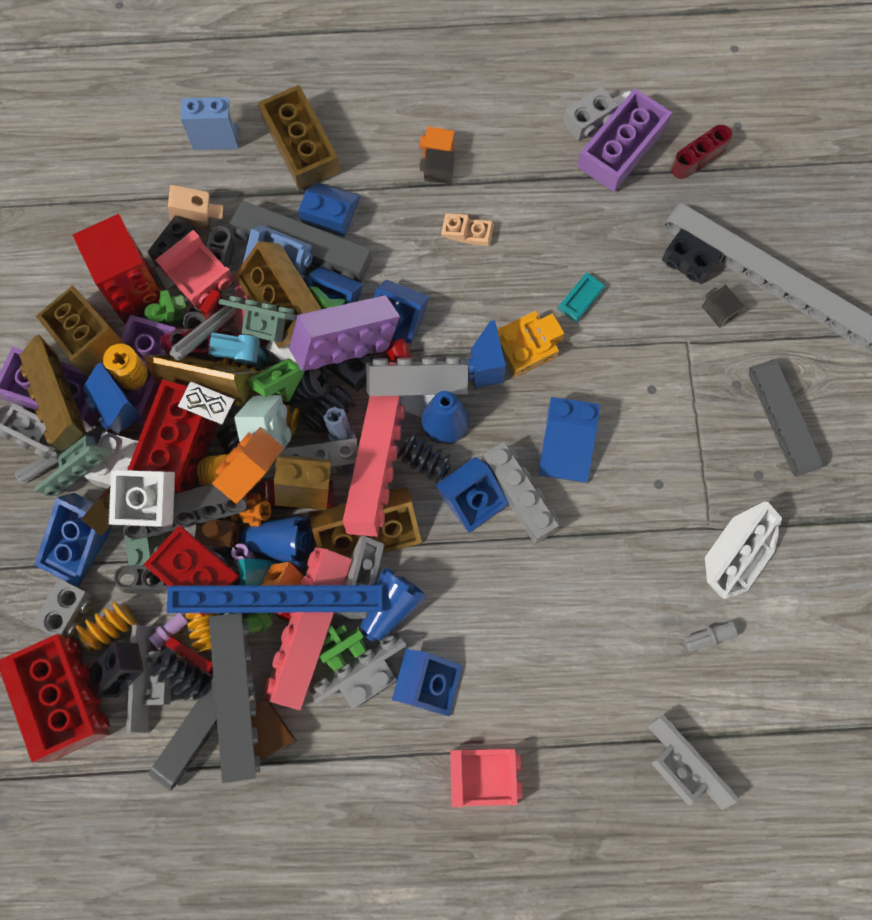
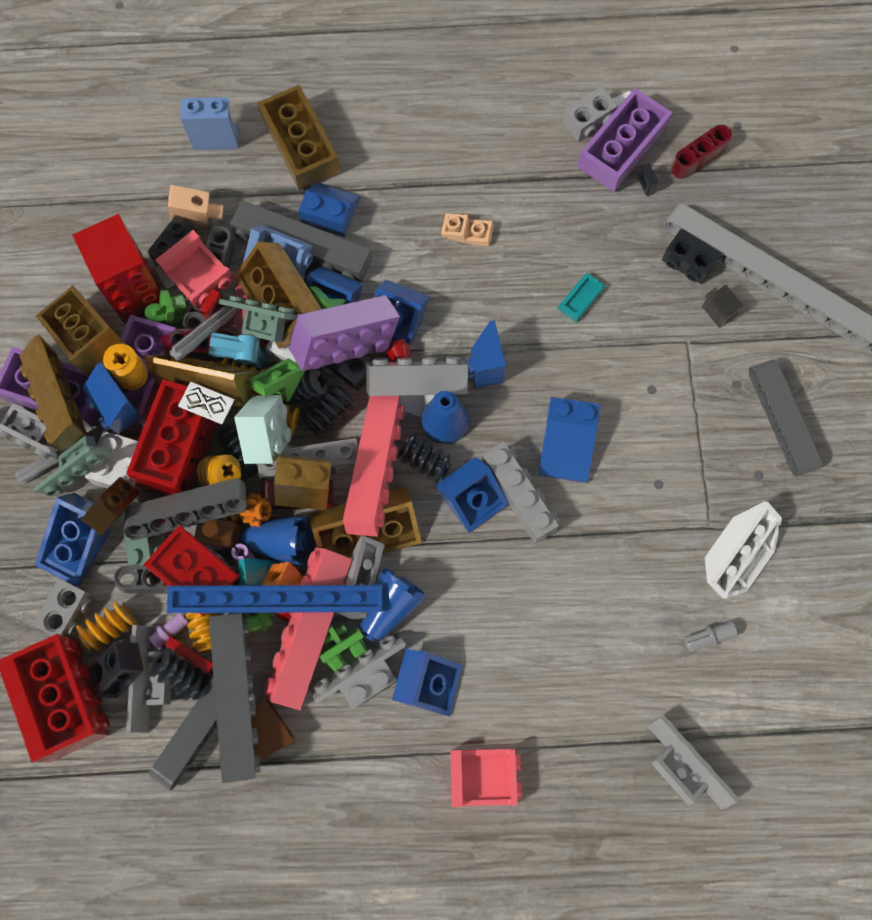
(141, 498): white brick -> none
(246, 464): orange brick -> none
(339, 430): sand blue piece -> none
(437, 139): orange brick -> none
(438, 166): clear smoke brick -> none
(530, 342): light orange piece -> none
(648, 179): none -> black tile

